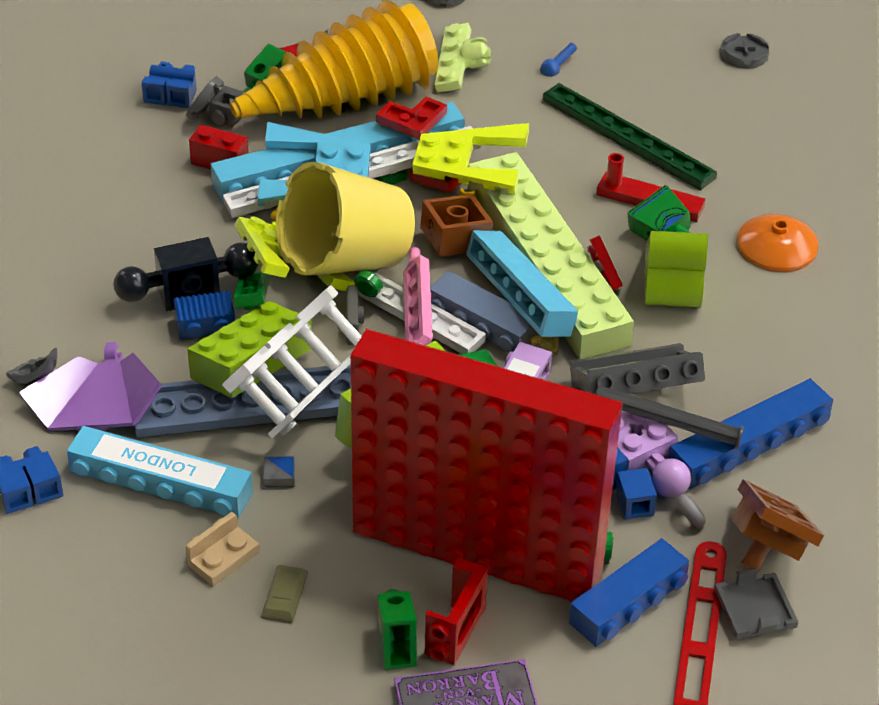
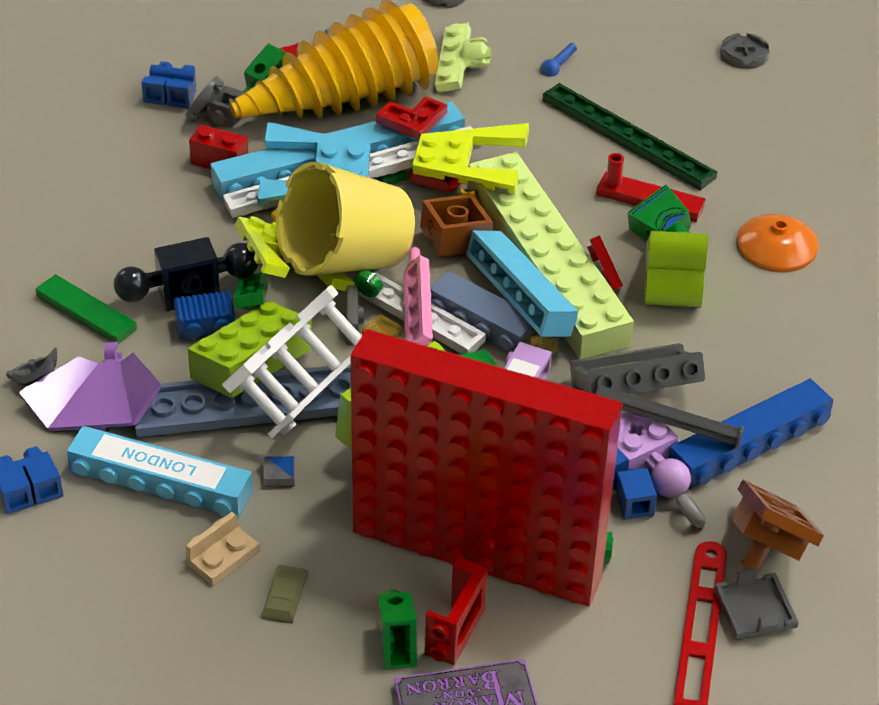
(86, 309): none -> green tile
(384, 325): none -> clear yellow tile
(629, 592): blue brick -> none

